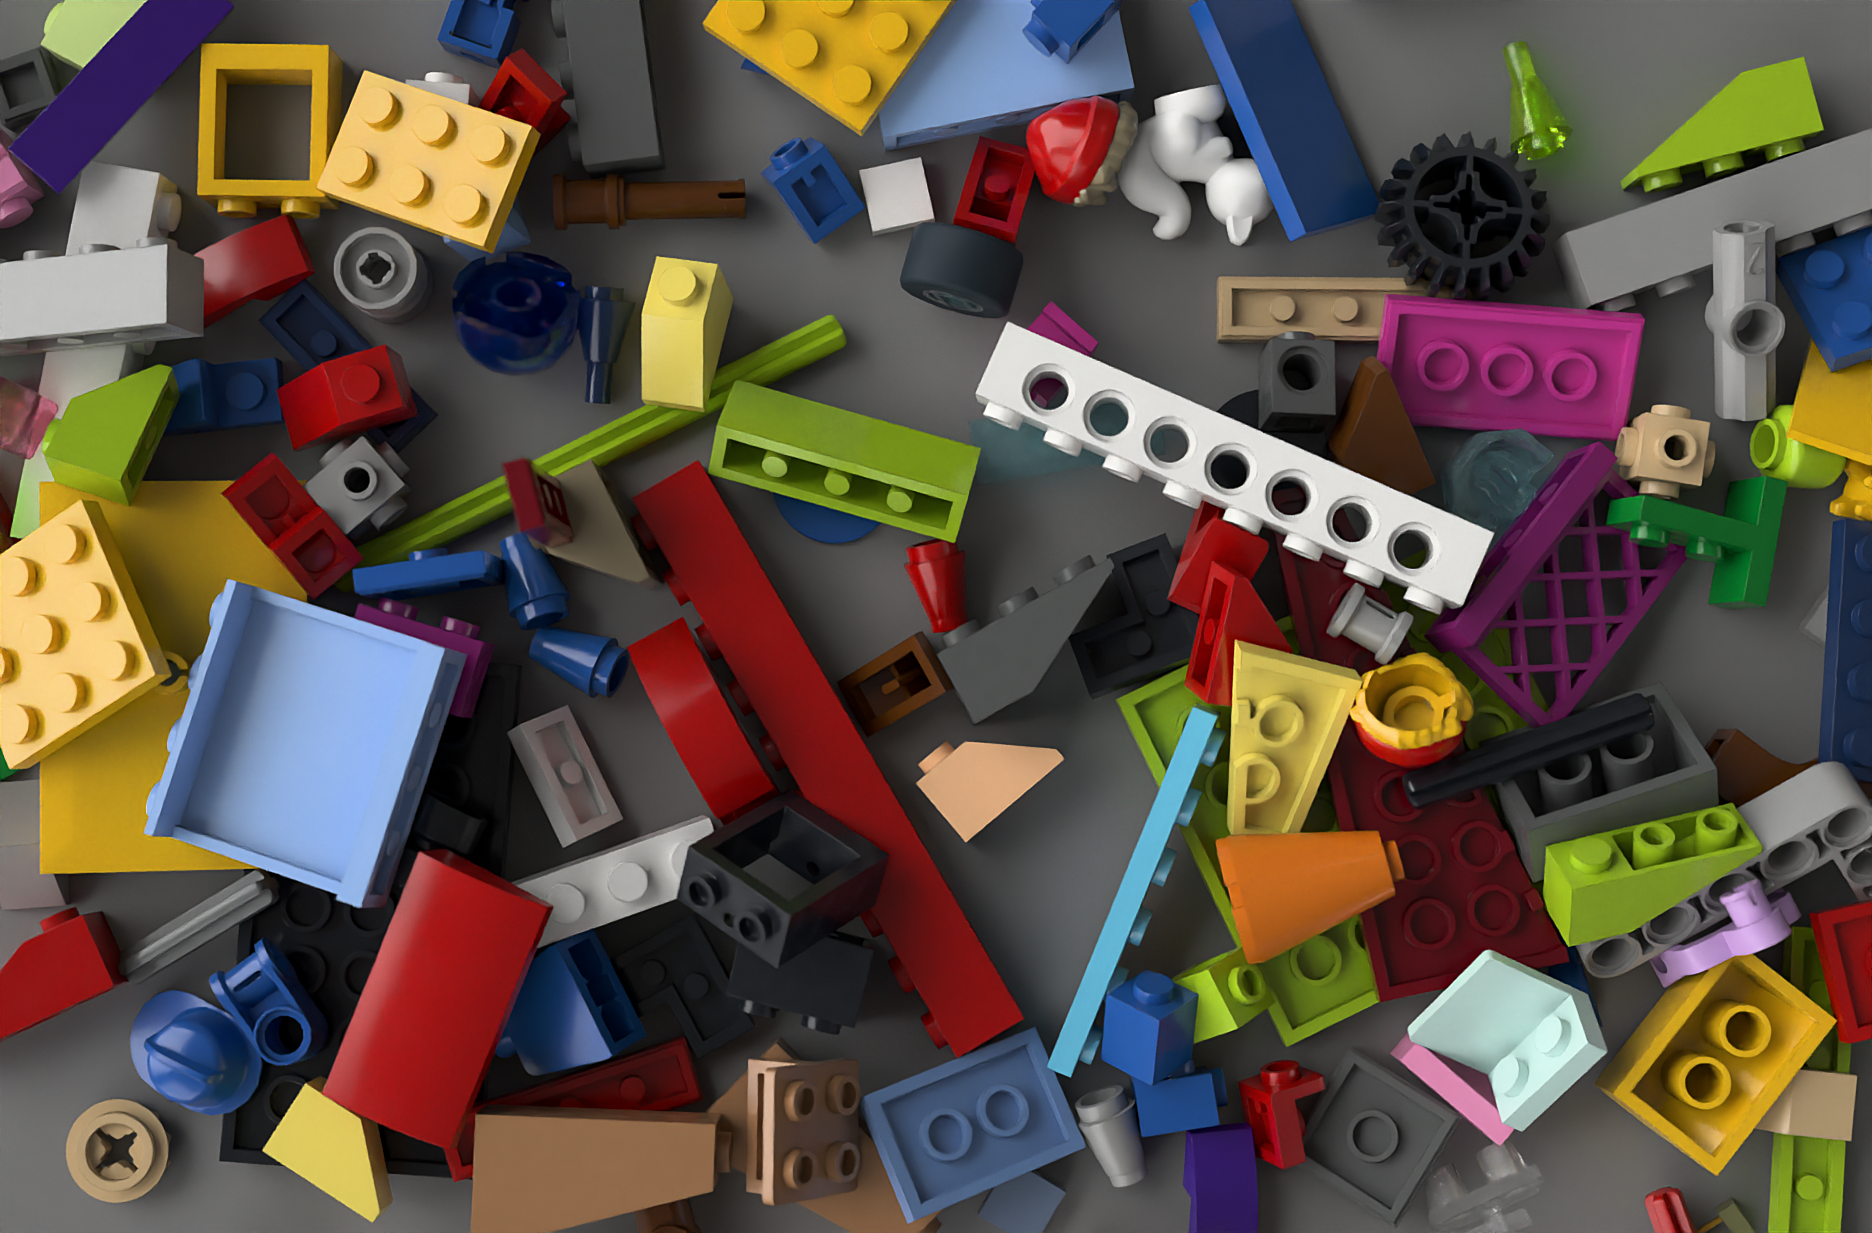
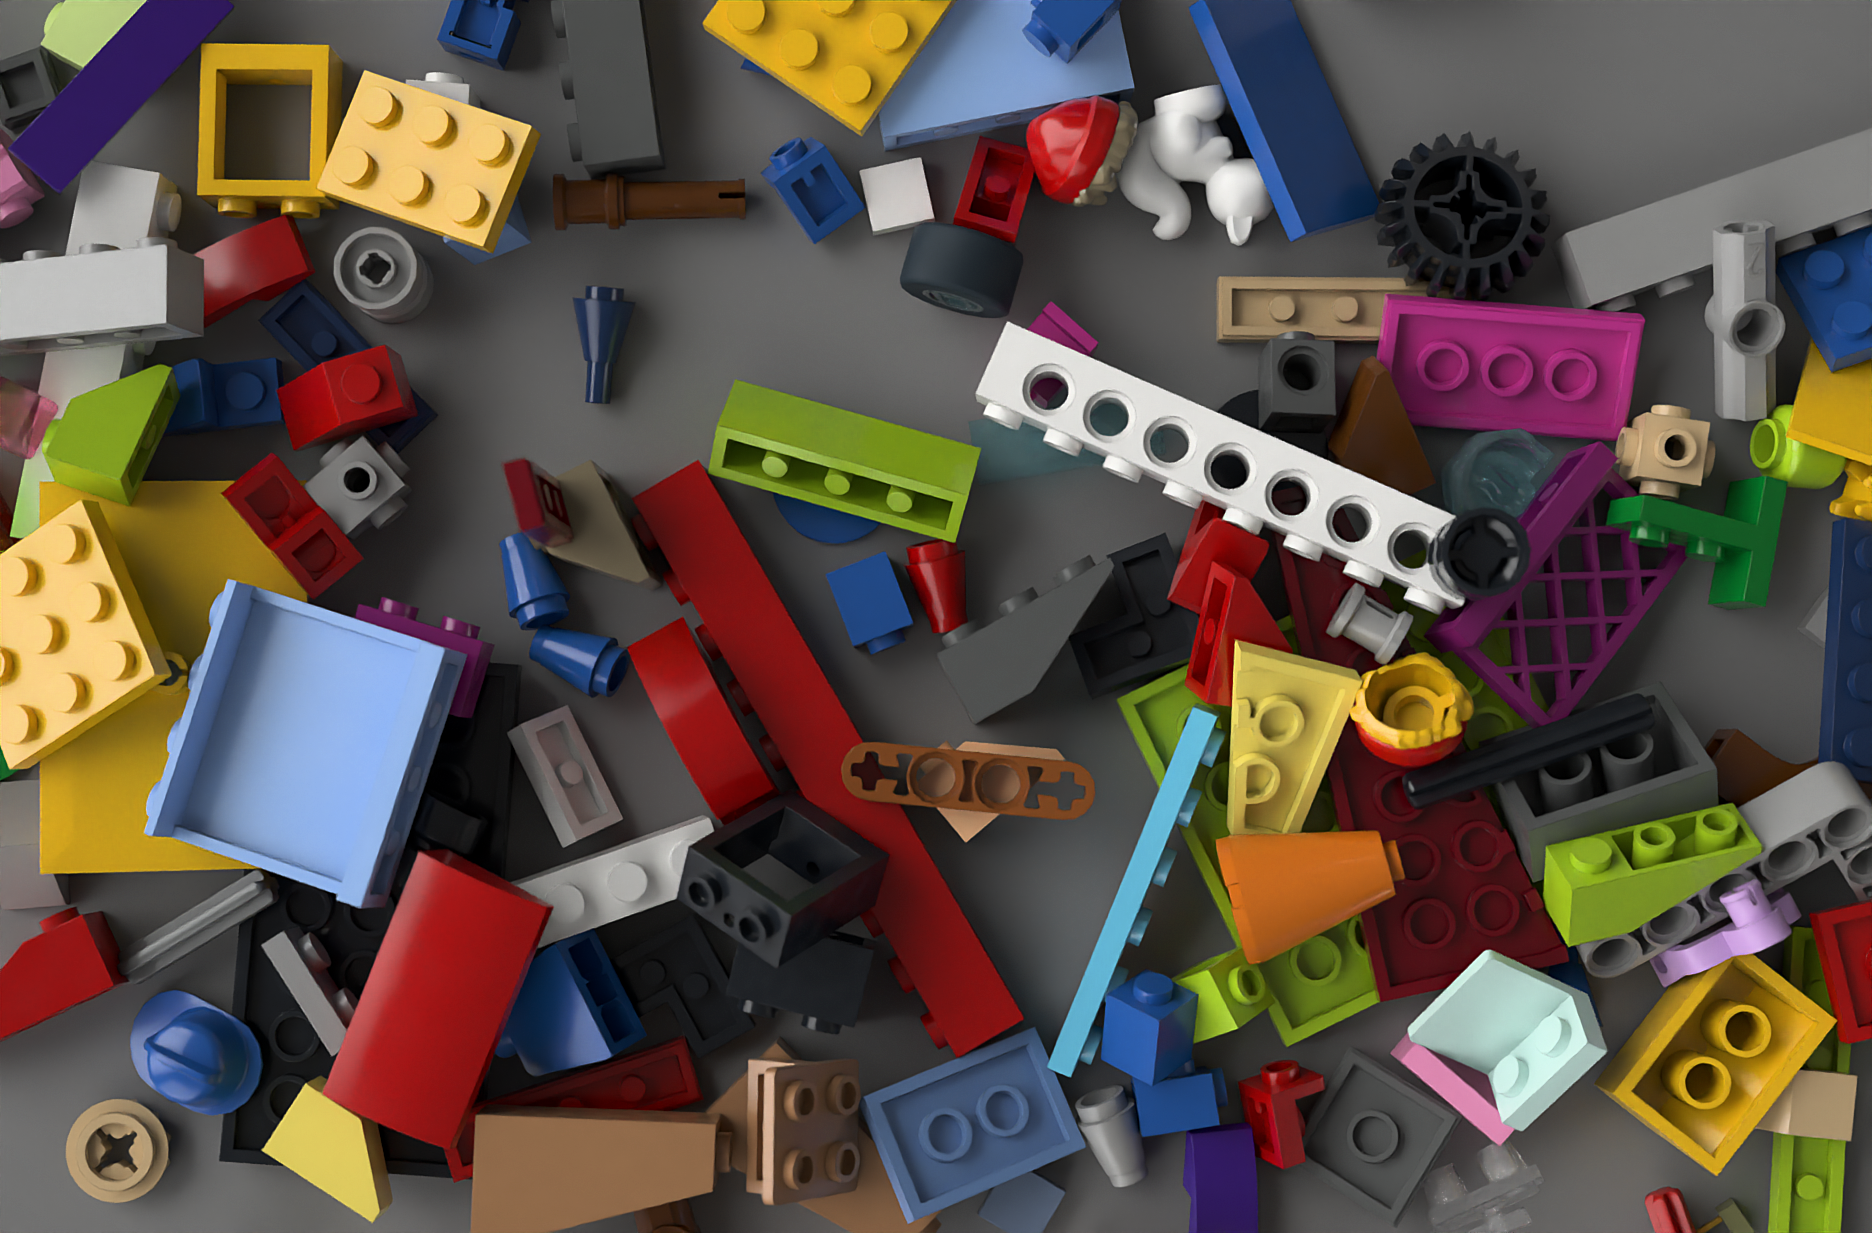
(268, 1002): blue piece -> none
(303, 967): none -> light grey plate
(429, 574): blue plate -> none
(515, 313): clear blue cylinder -> none
(527, 95): red slope -> none
(601, 446): lime axle -> none
(683, 332): light yellow slope -> none
(871, 603): none -> blue brick
(895, 684): reddish brown slope -> none
(967, 787): none -> dark orange beam
(1479, 554): none -> black wheel
(1535, 118): clear neon green cone -> none
(1753, 115): lime slope -> none

